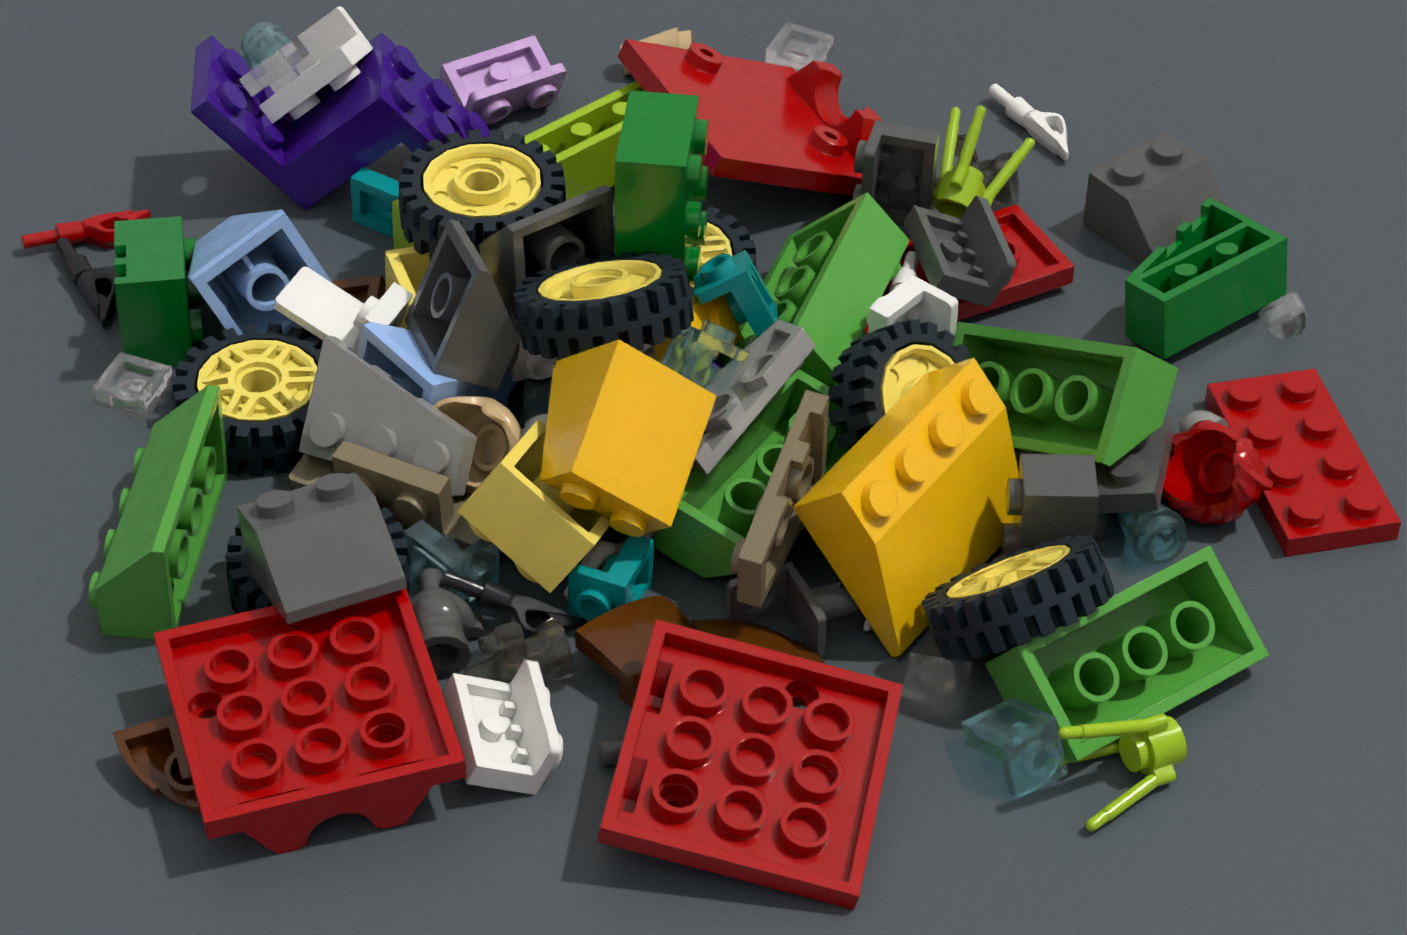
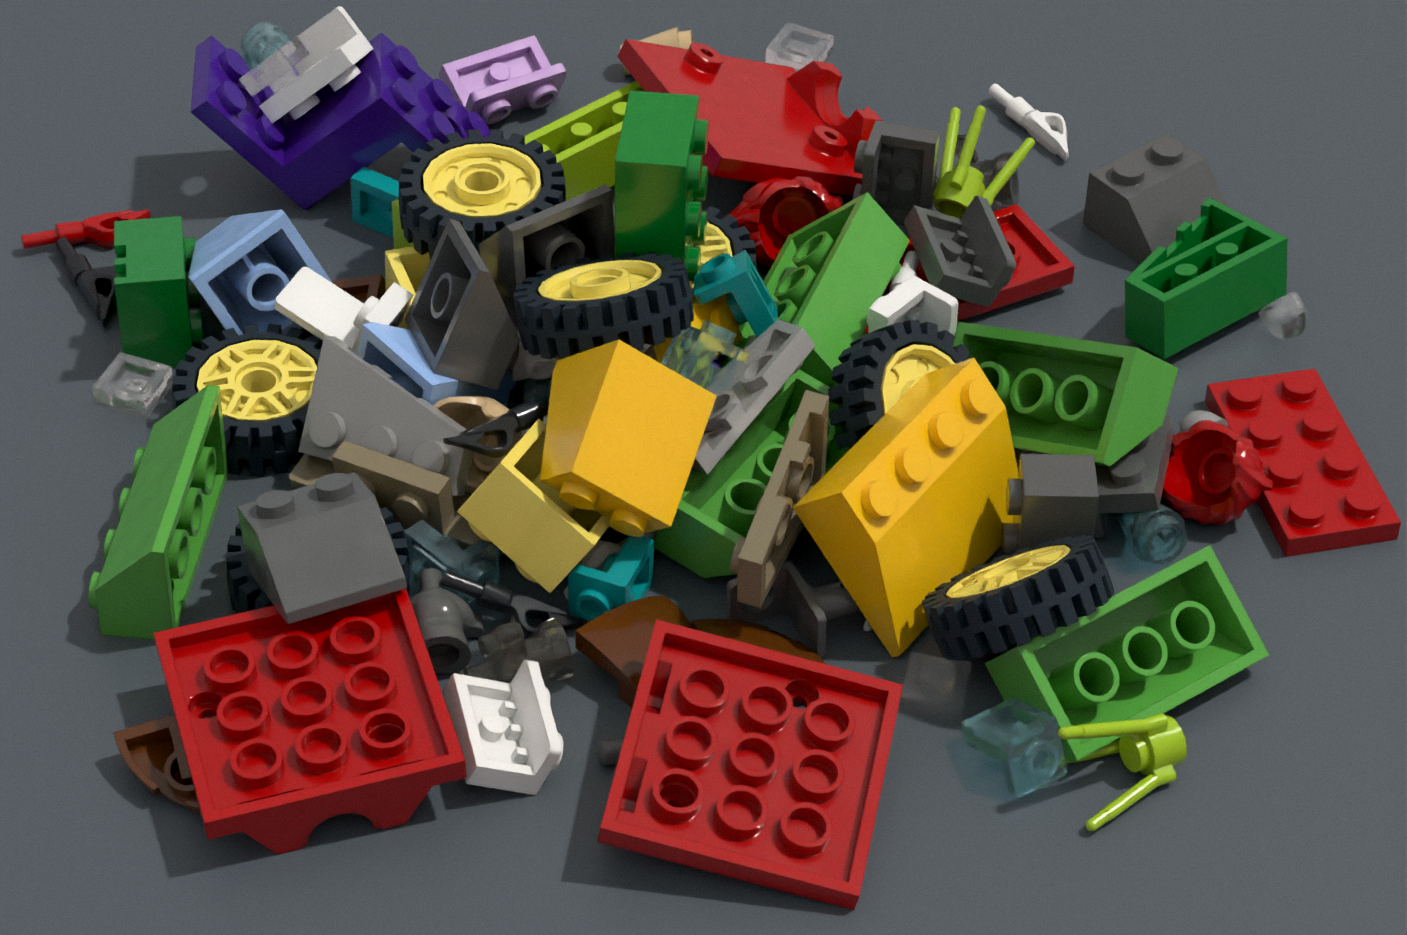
(503, 427): none -> black hand
(779, 209): none -> red hair

